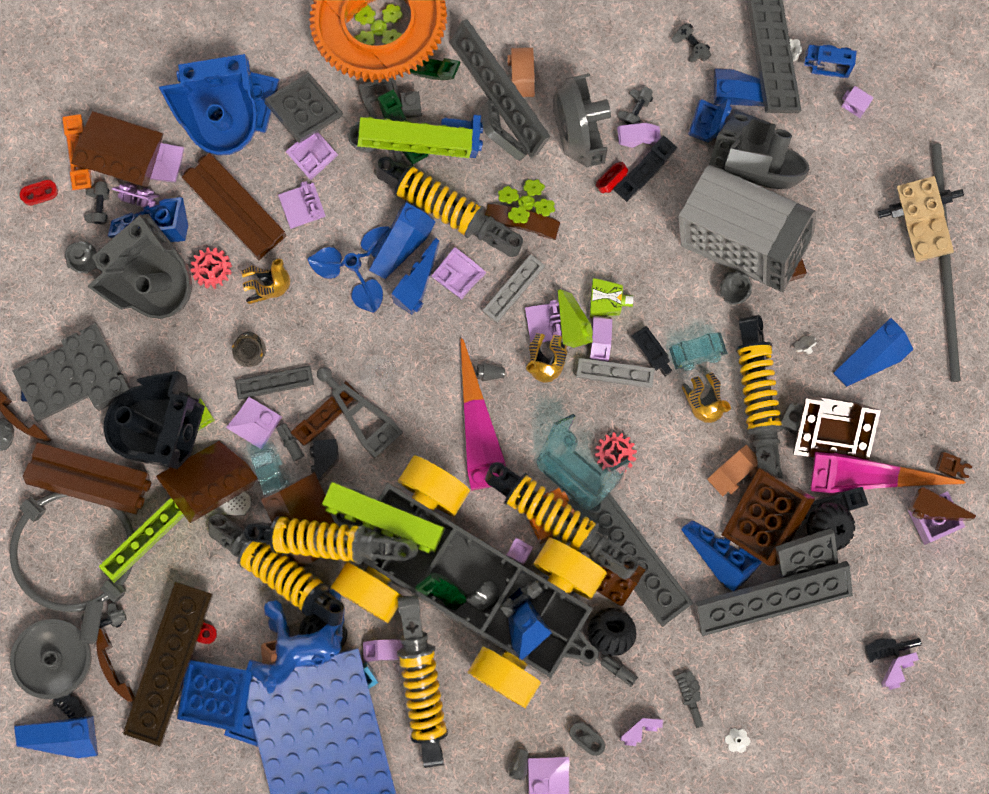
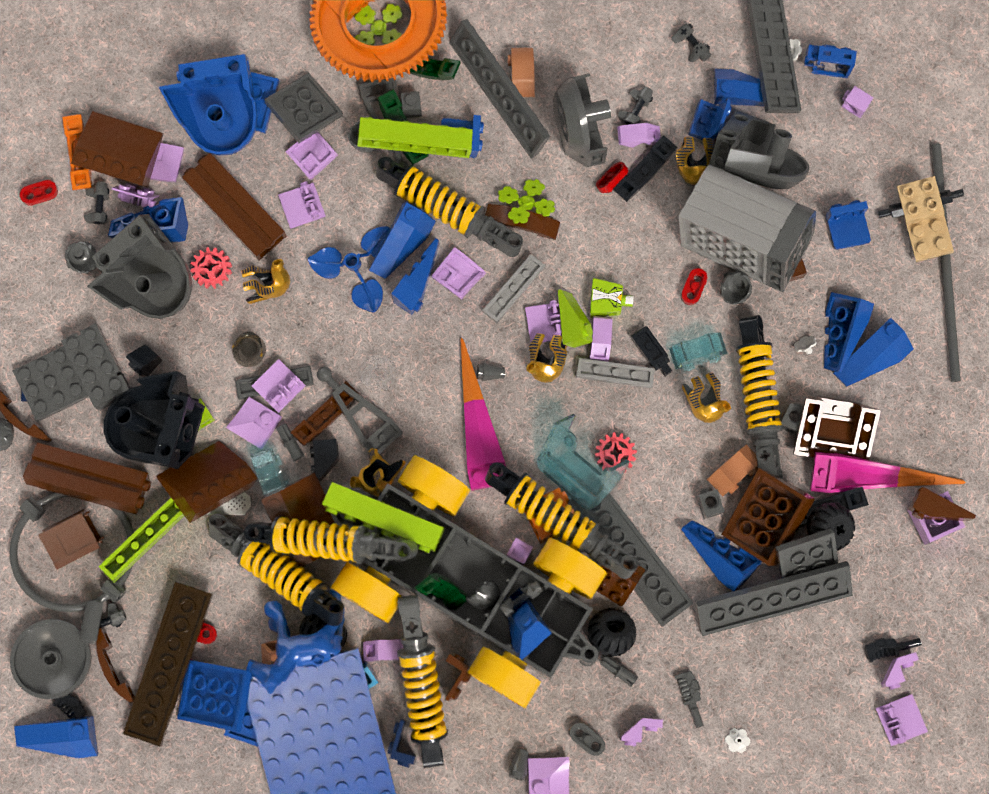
(71, 538): none -> reddish brown container
(143, 360): none -> black slope
(278, 385): none -> lavender hinge
(377, 474): none -> piece
(403, 759): none -> dark blue bracket
(458, 662): none -> reddish brown bracket
(493, 130): dark grey beam -> none
(687, 166): none -> pearl gold piece
(694, 287): none -> red plate
(708, 512): none -> dark grey brick
(847, 323): none -> blue wedge
(848, 224): none -> blue bracket
(901, 720): none -> lavender hinge
(950, 465): reddish brown plate -> none

